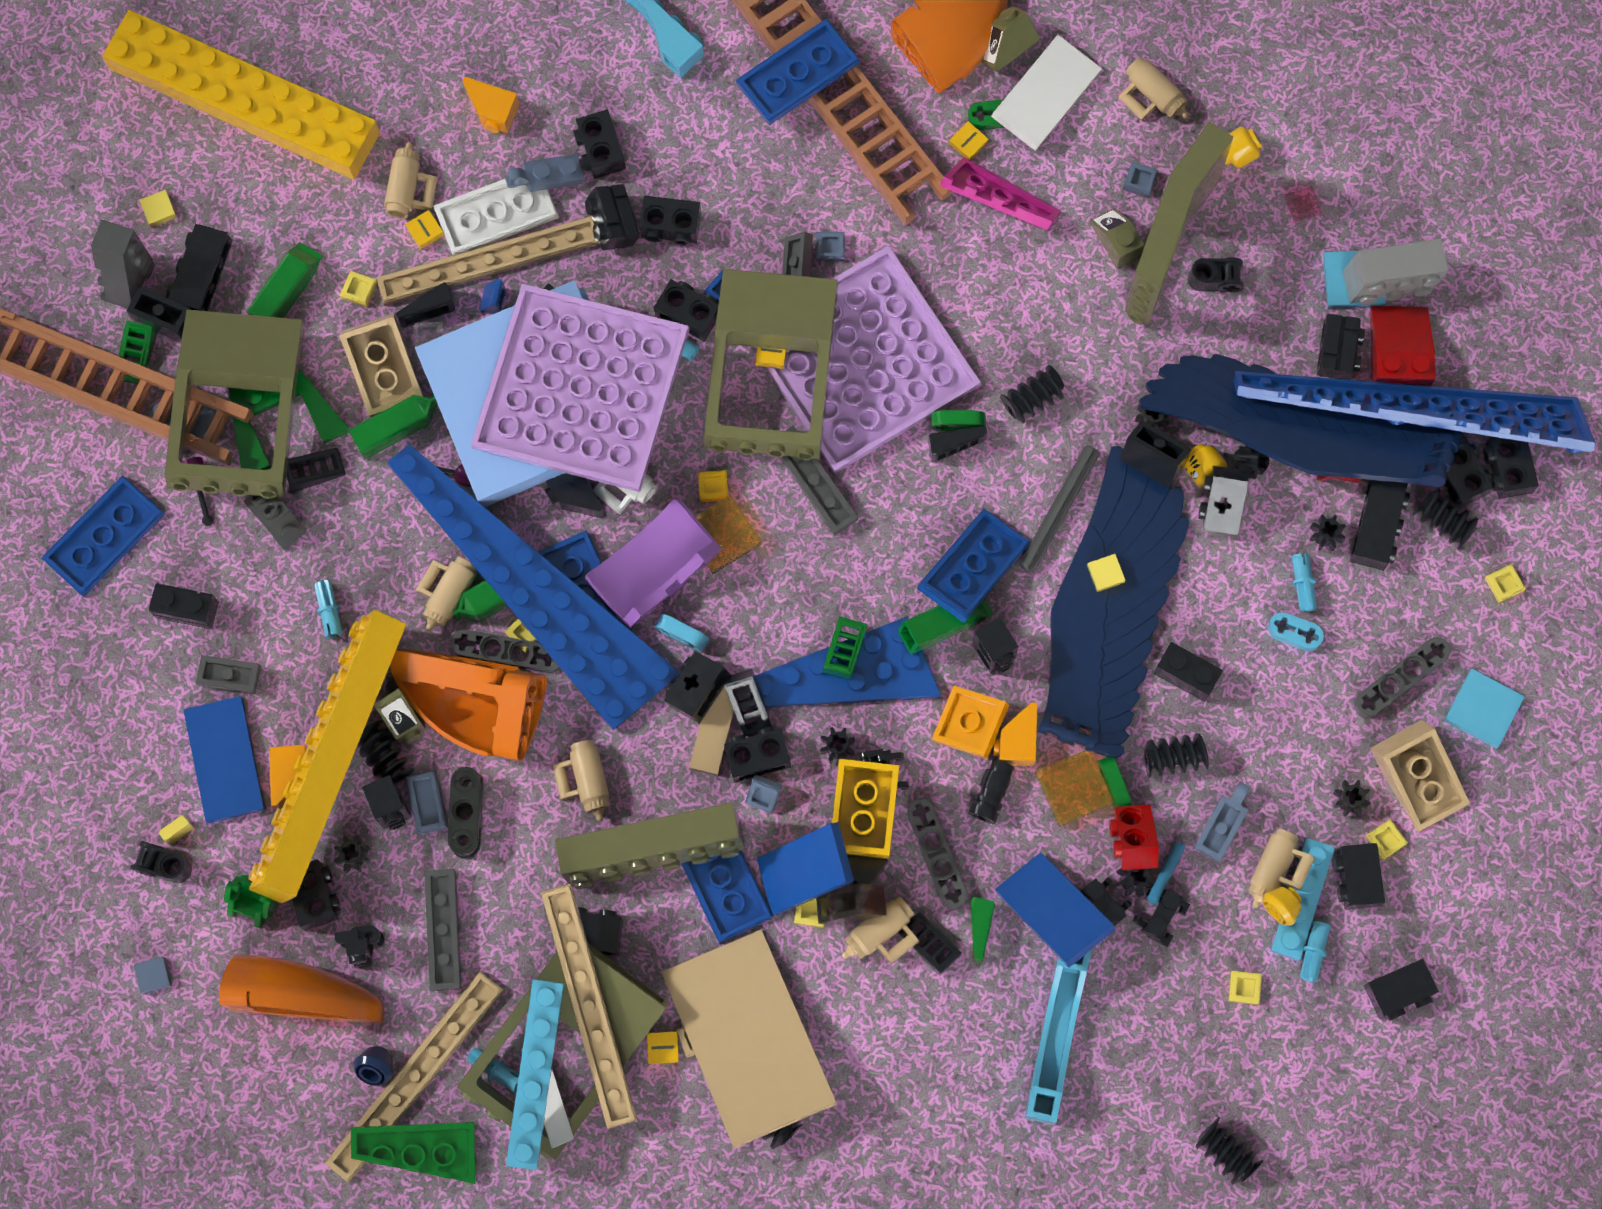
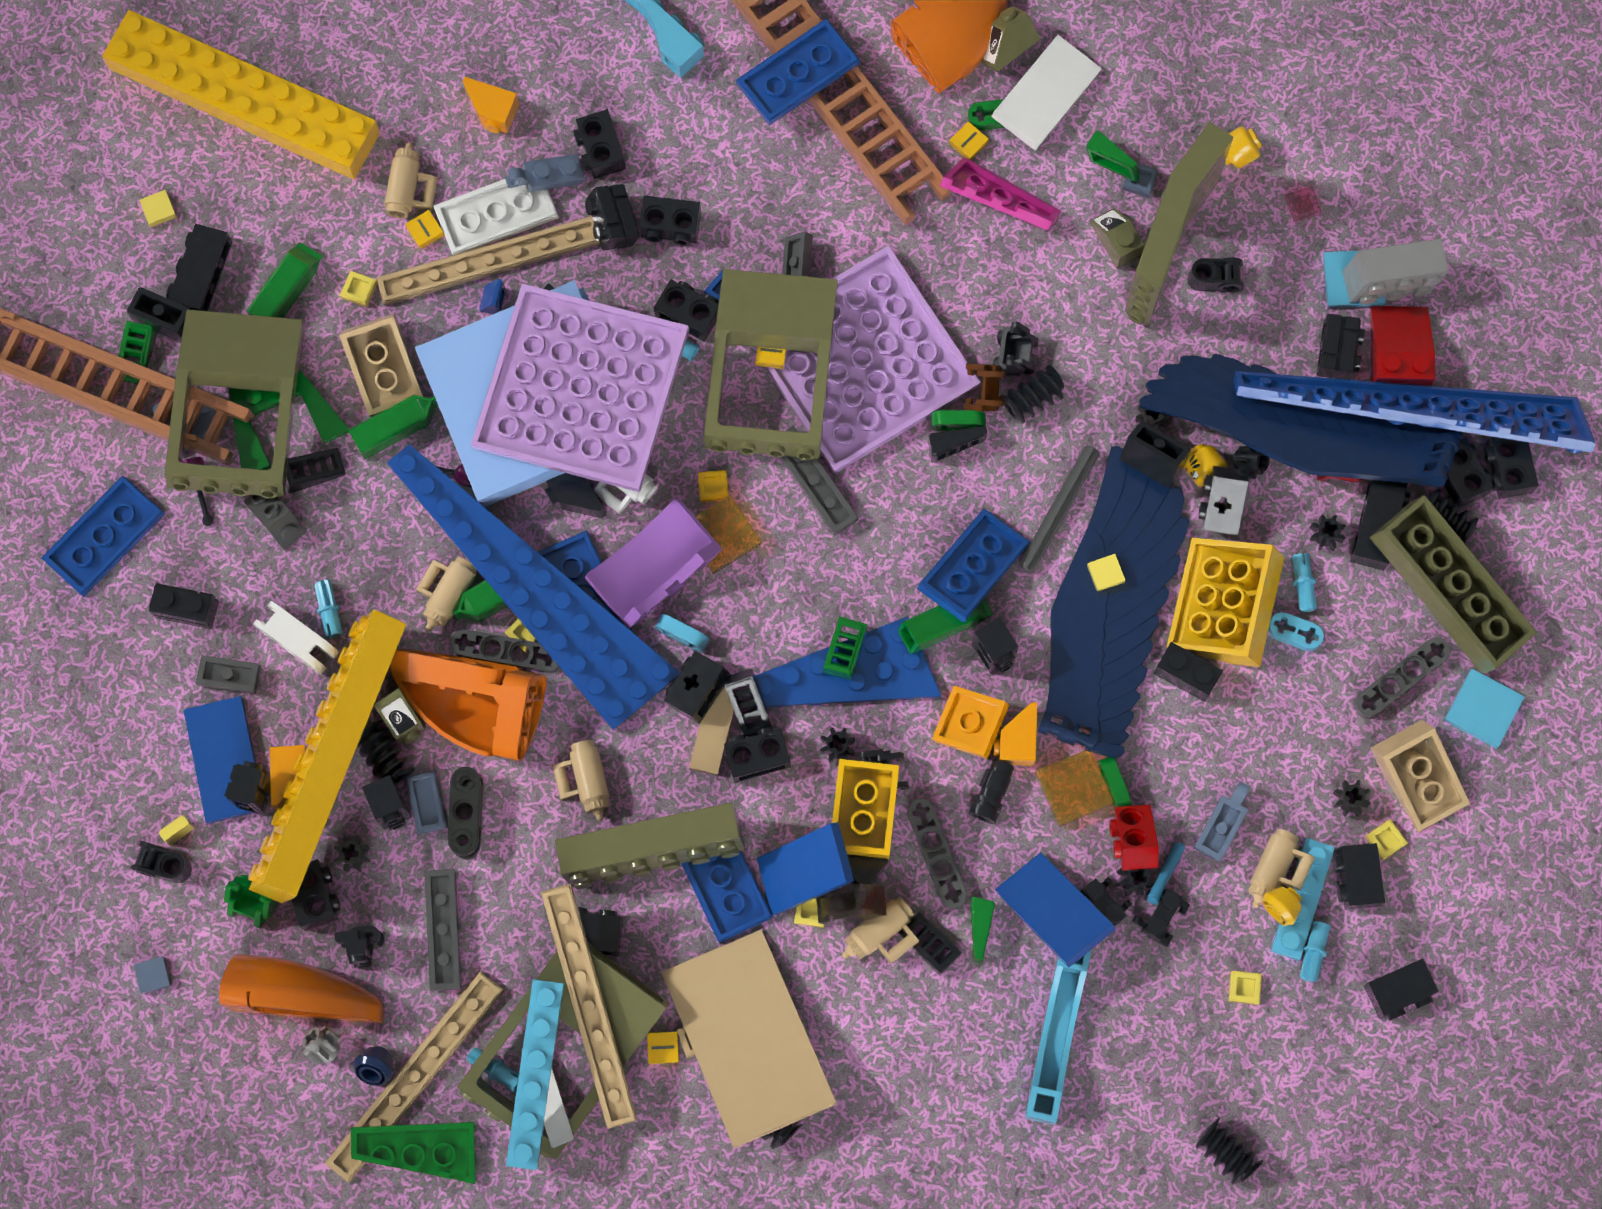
(122, 262): dark grey wedge -> none
(249, 787): none -> black brick
(295, 637): none -> white piece
(321, 1045): none -> light grey gear
(430, 305): black slope -> none
(763, 794): sand blue tile -> none
(830, 246): sand blue tile -> none
(990, 396): none -> reddish brown piece
(1016, 349): none -> black piece
(1109, 156): none -> green slope
(1155, 88): tan piece -> none
(1175, 754): black piece -> none
(1227, 600): none -> yellow slope
(1453, 585): none -> olive brick
(1505, 583): light yellow tile -> none

